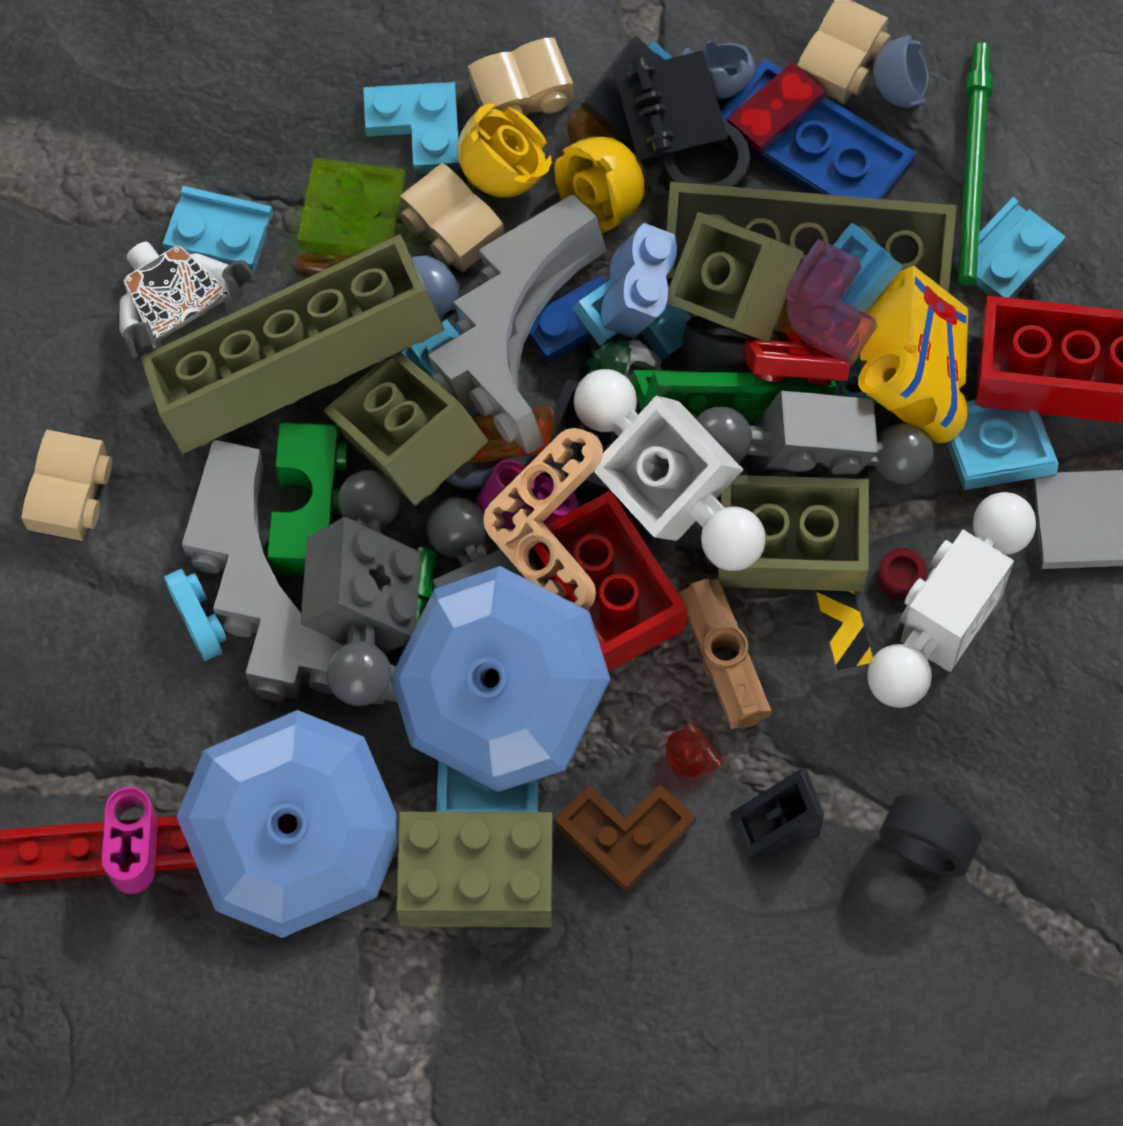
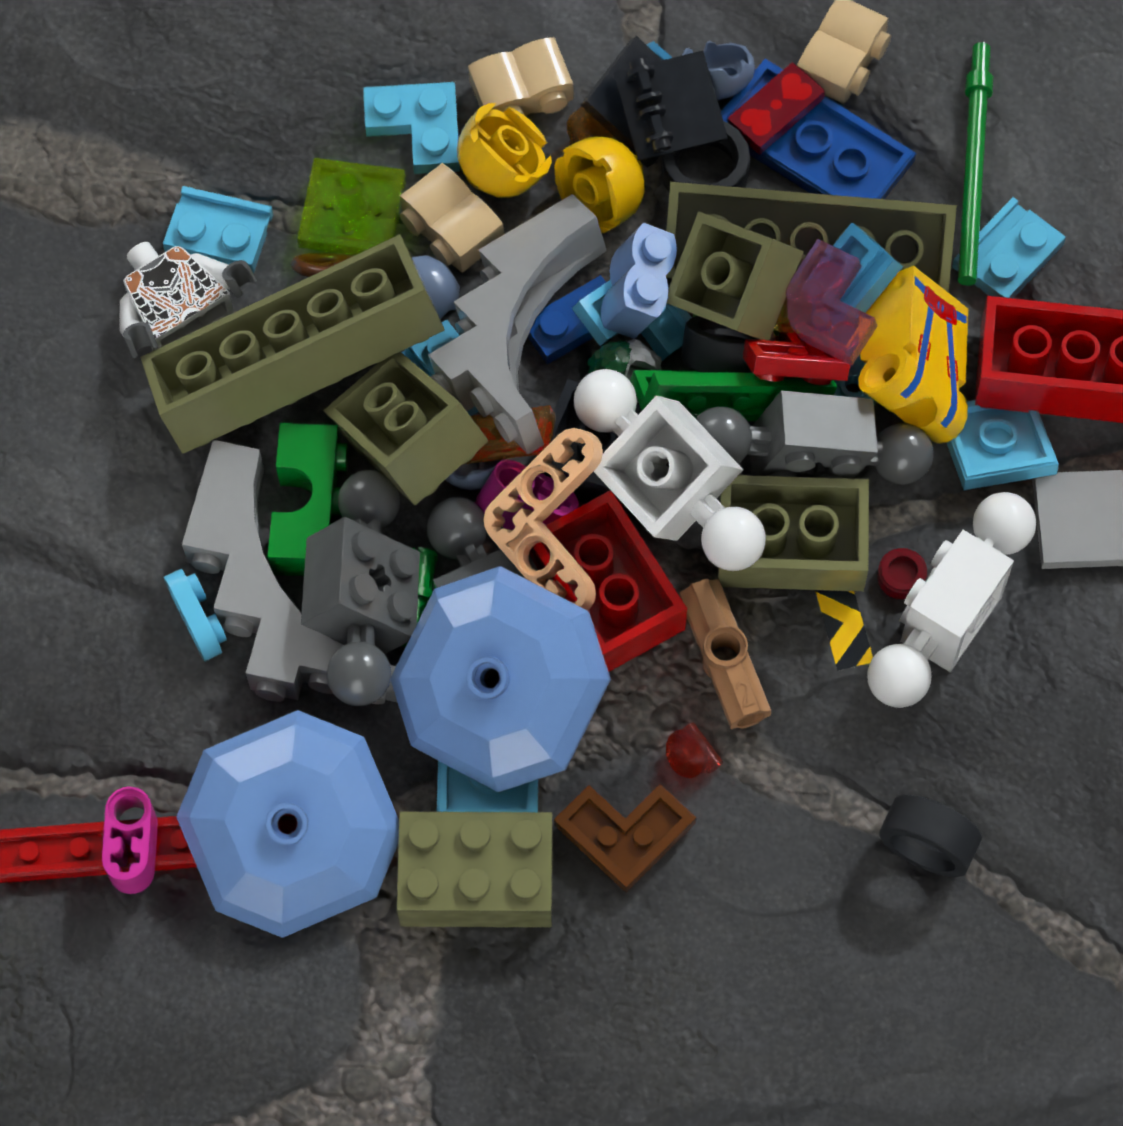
(65, 485): tan brick -> none
(779, 816): black slope -> none
(901, 72): sand blue hair -> none

